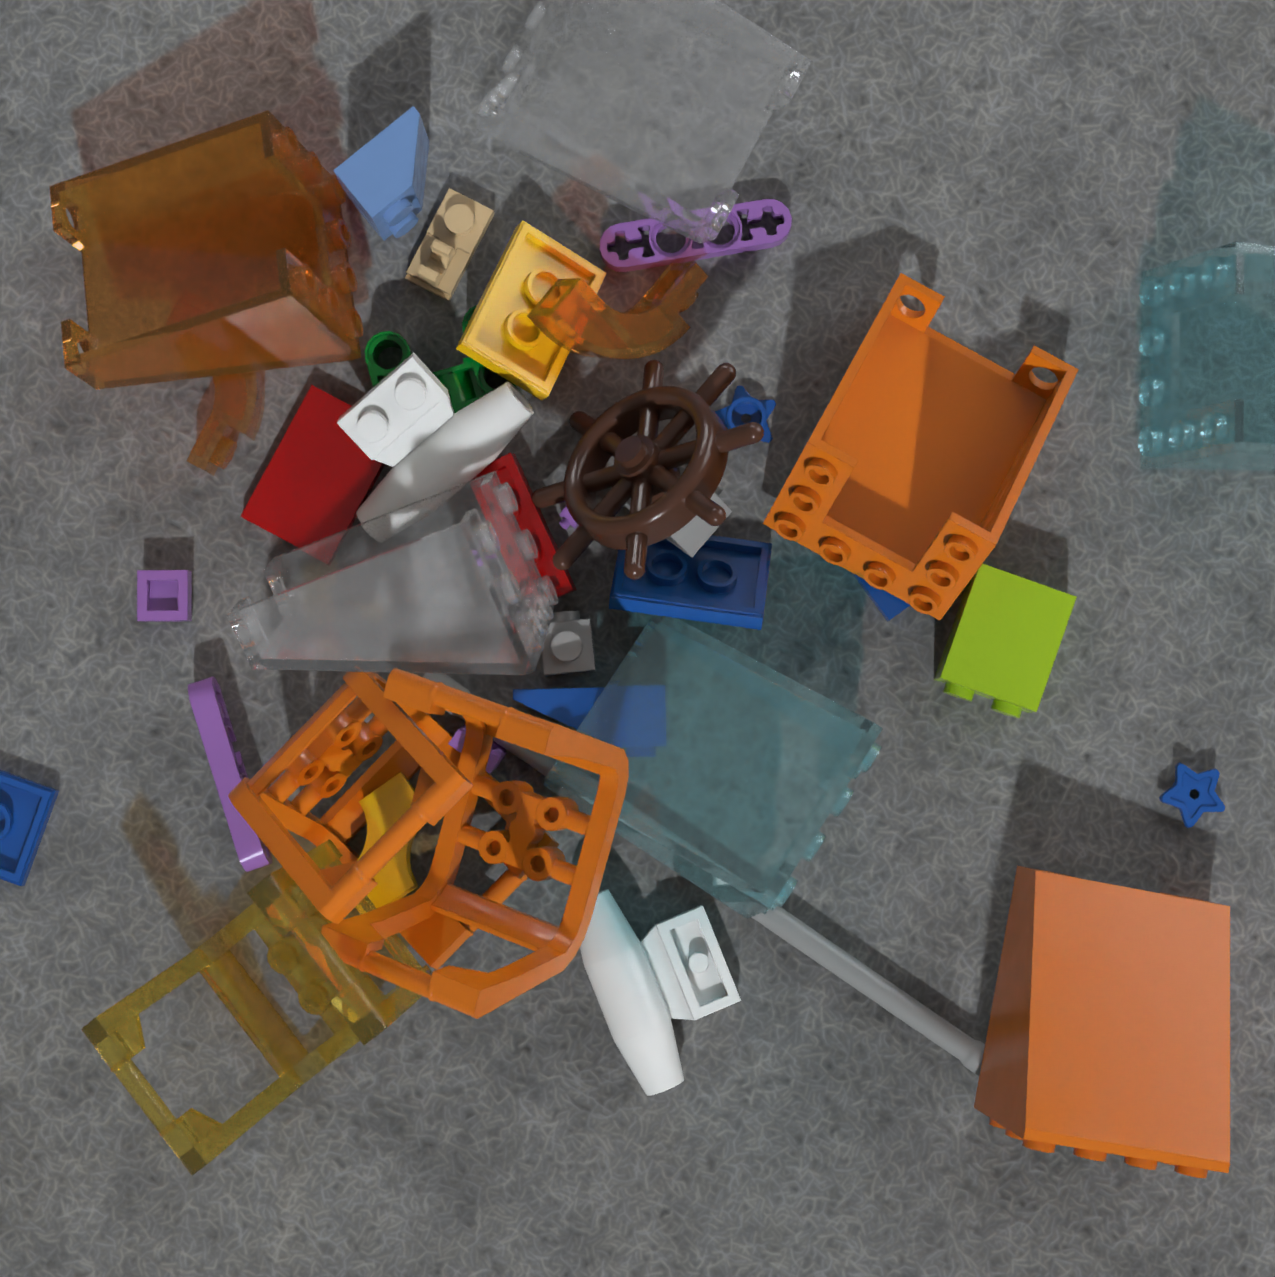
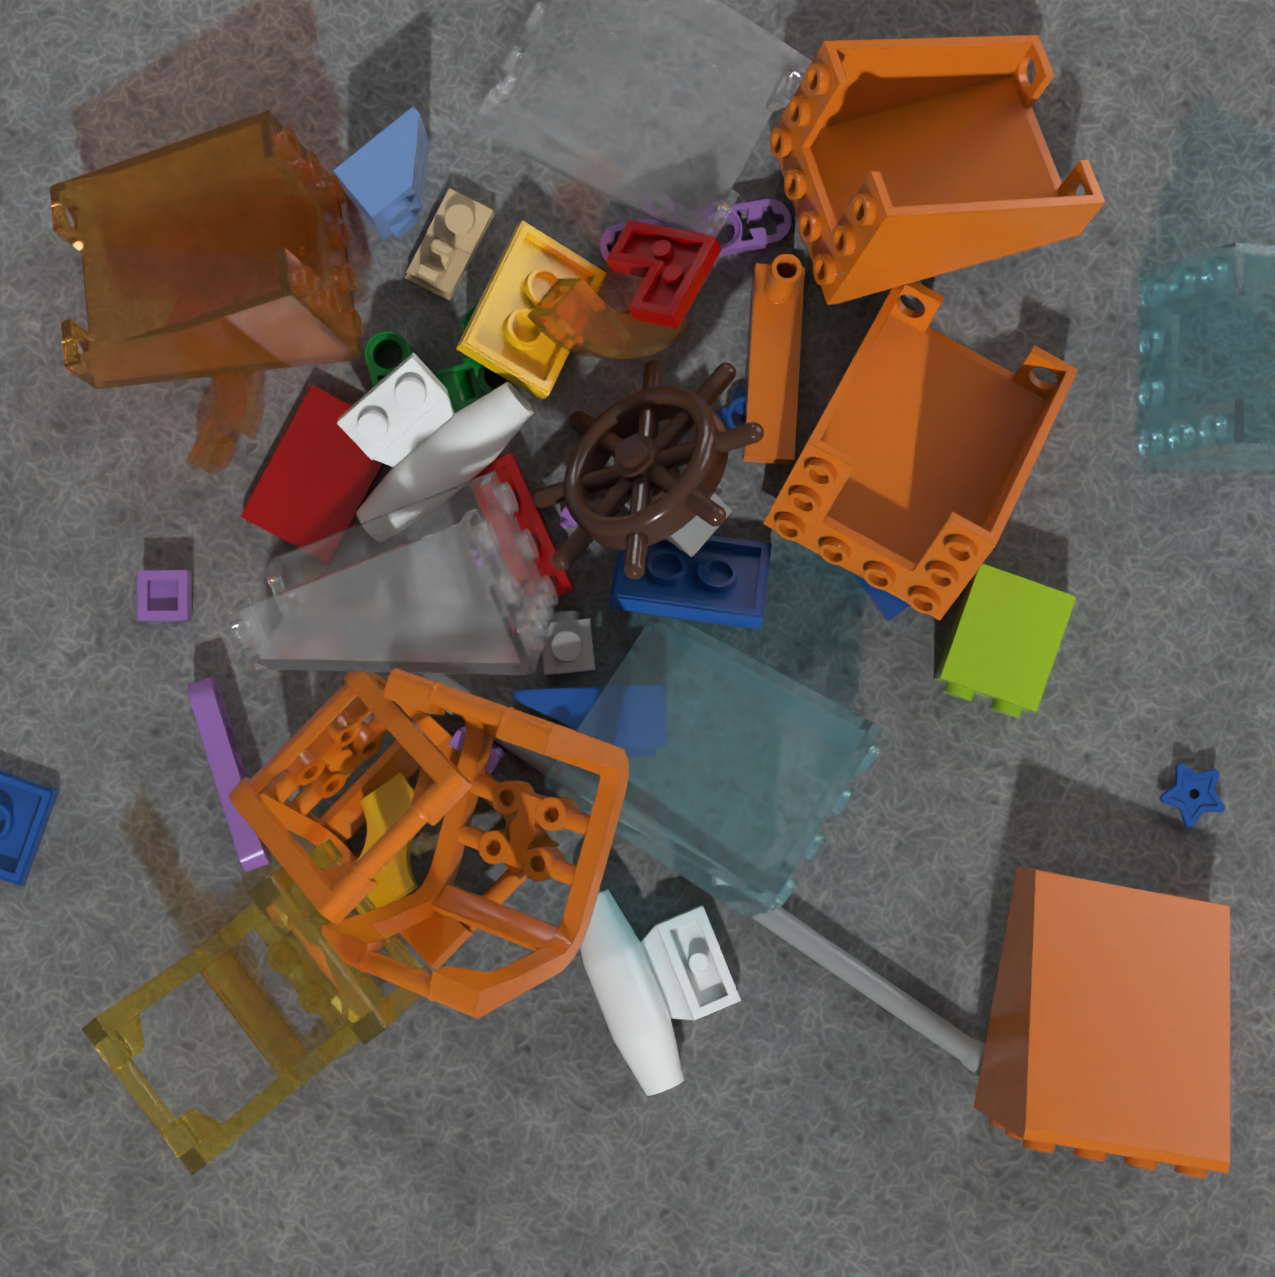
(672, 269): none -> red plate
(774, 359): none -> orange piece
(923, 160): none -> orange windscreen

